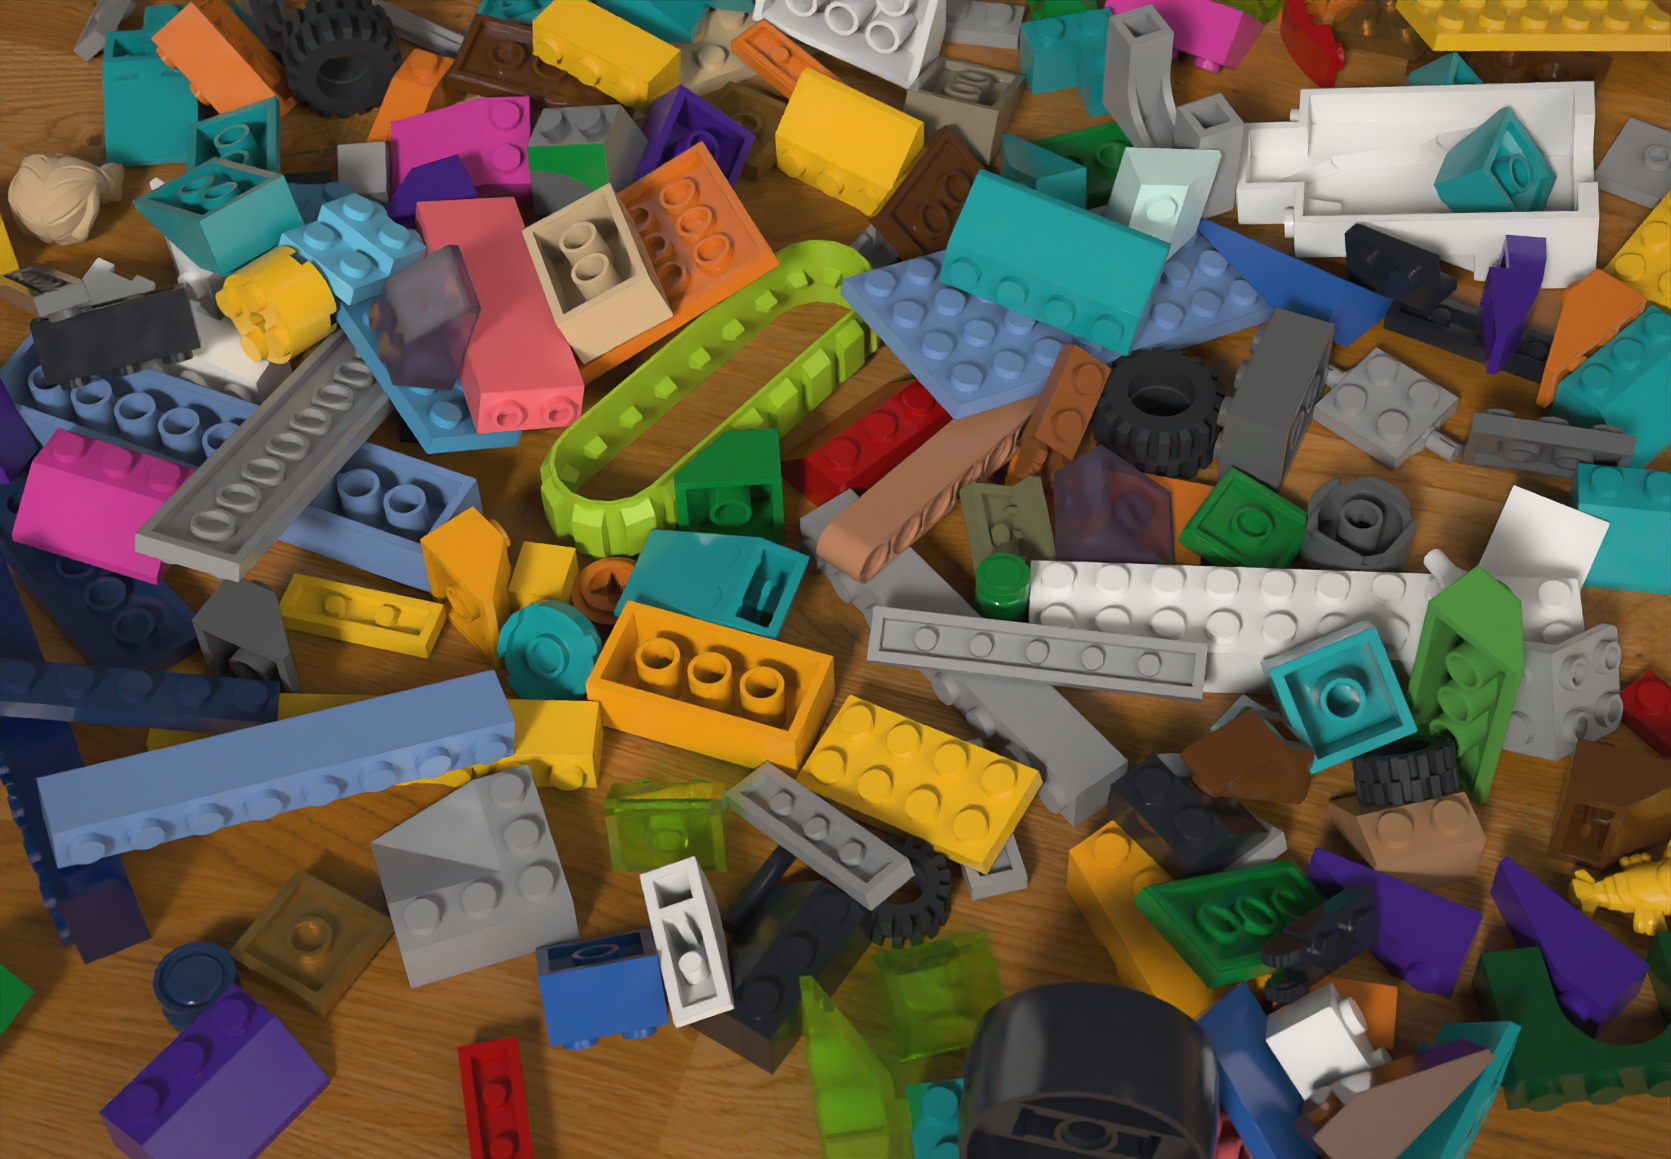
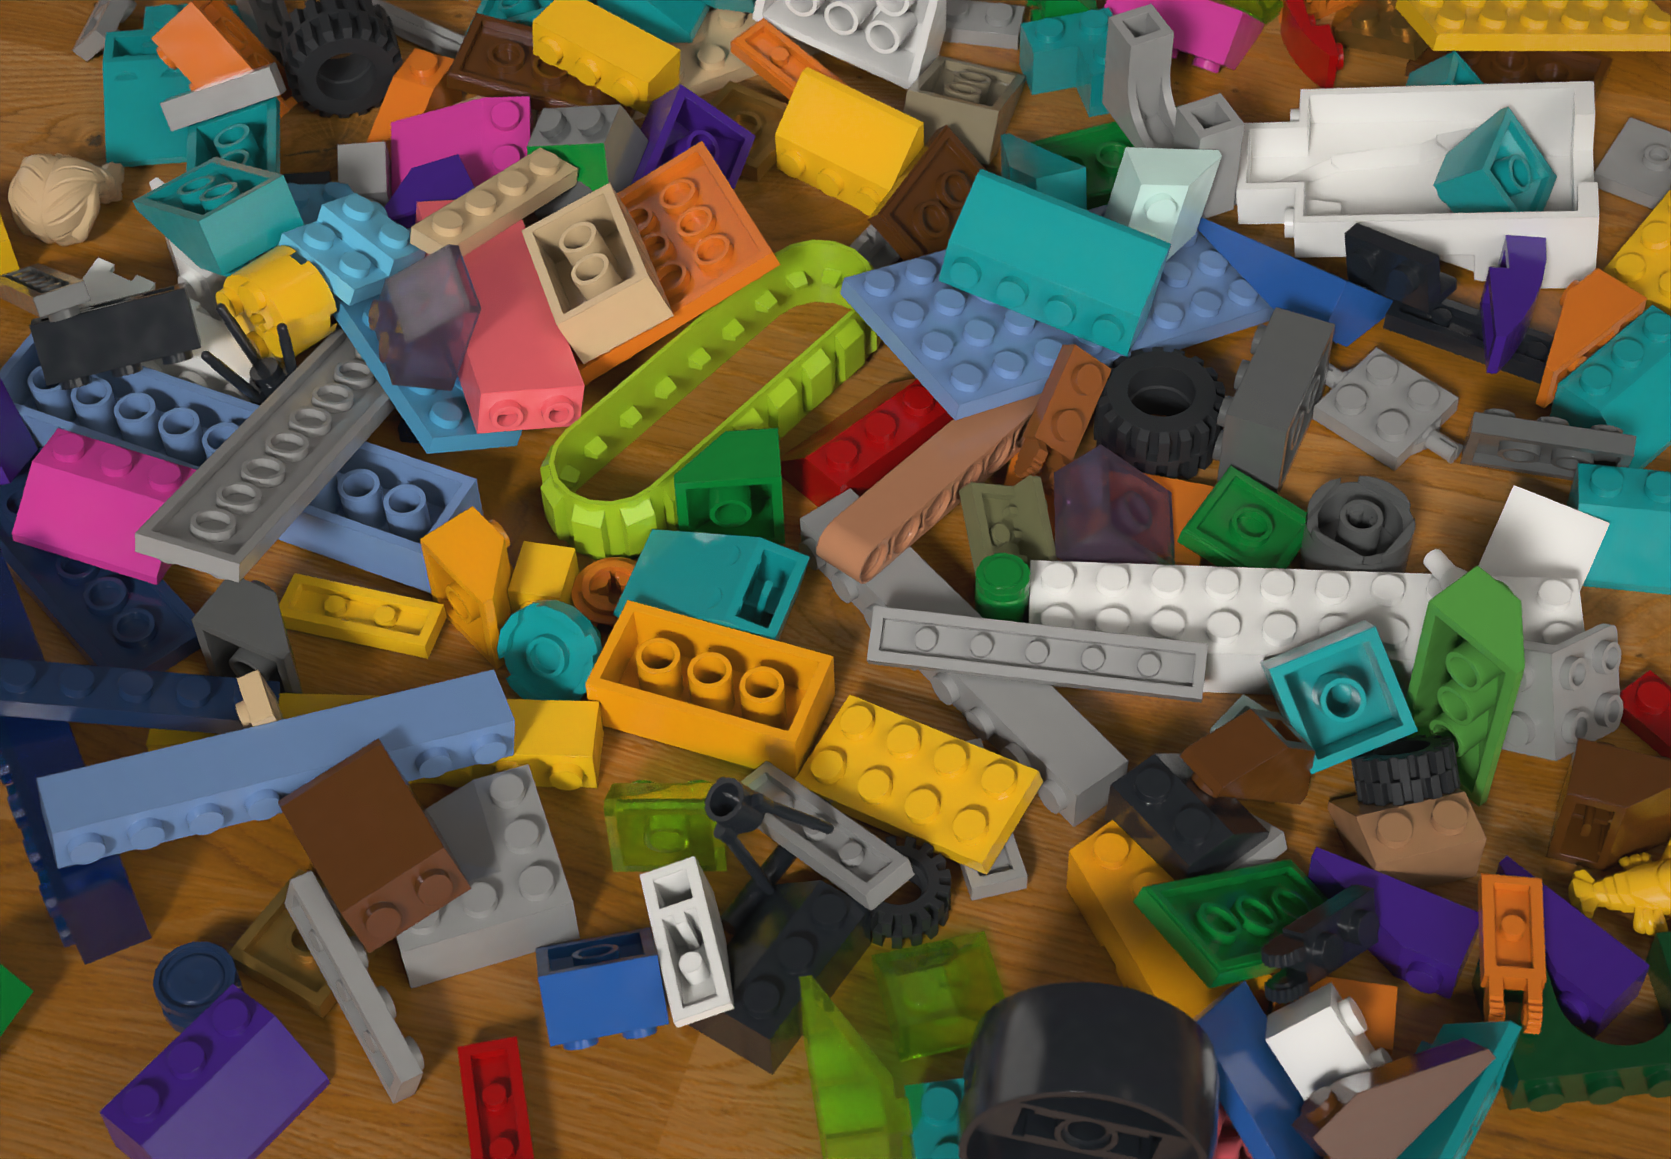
(223, 96): none -> light grey piece
(258, 702): none -> tan plate
(265, 373): none -> black plant
(364, 1005): none -> light grey plate
(374, 845): none -> reddish brown slope
(495, 203): none -> tan plate
(742, 810): none -> black plant
(1512, 945): none -> orange hinge

